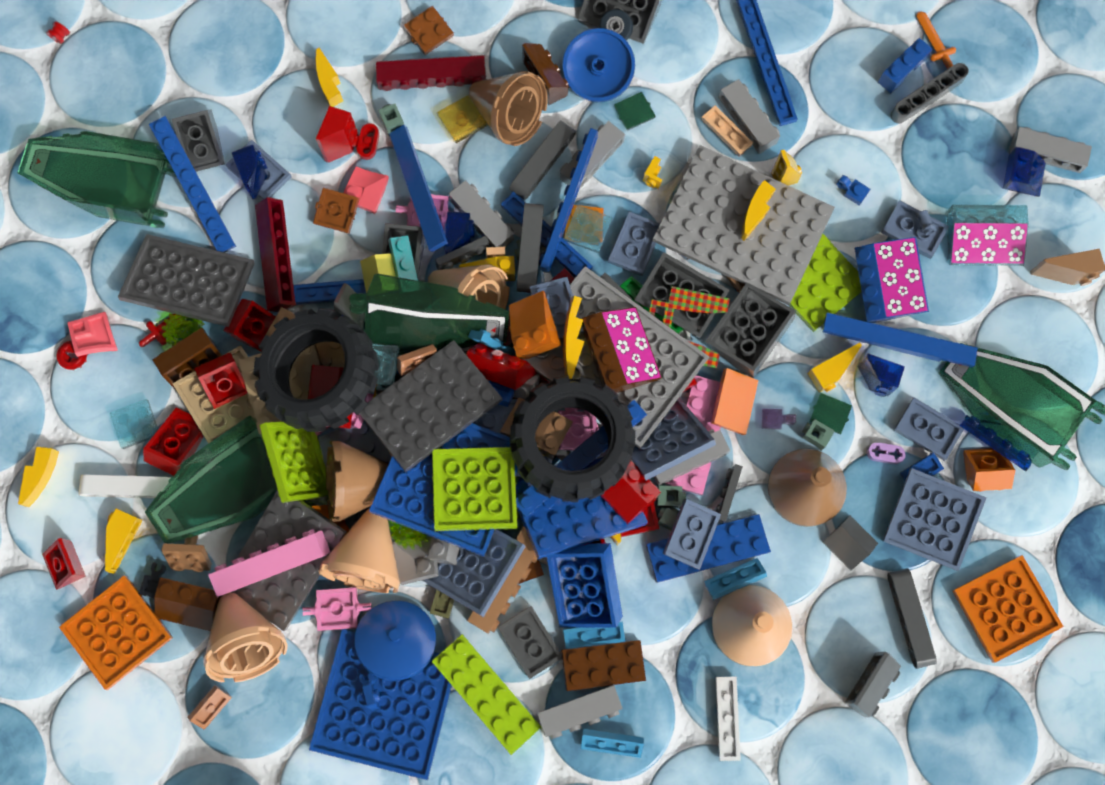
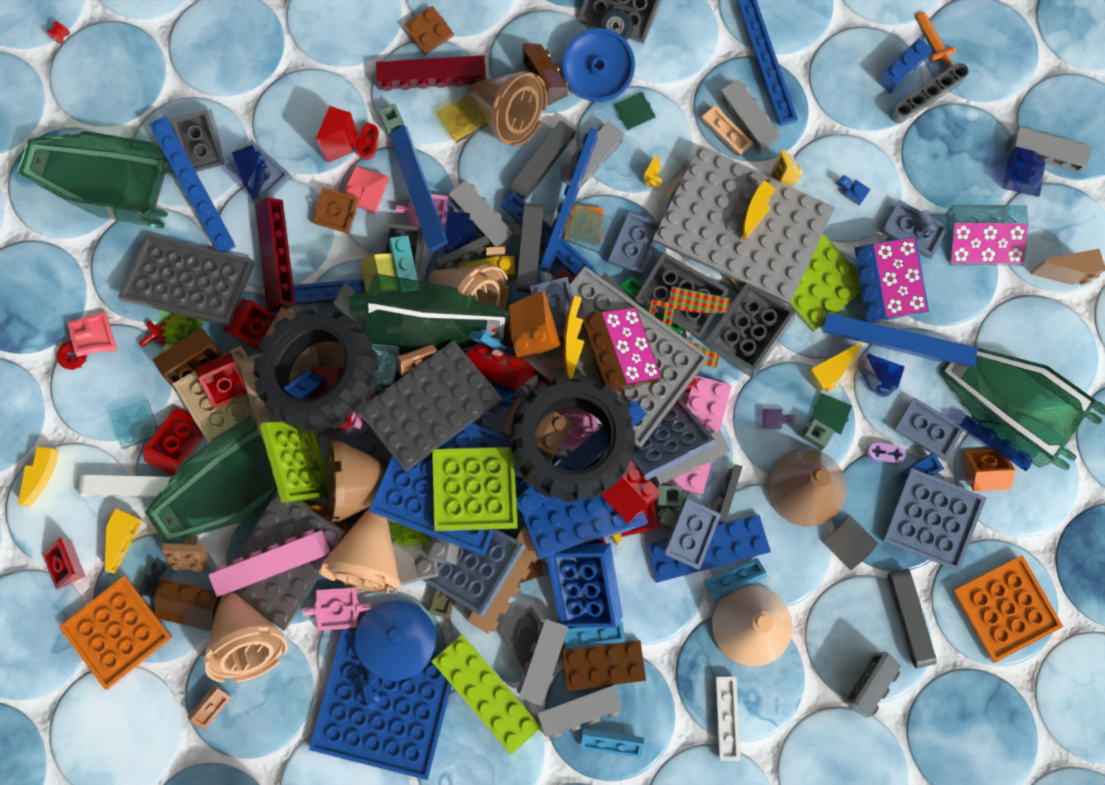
(304, 386): none -> blue plate
(328, 79): yellow slope -> none
(543, 662): none -> light grey brick
(734, 401): orange tile -> none

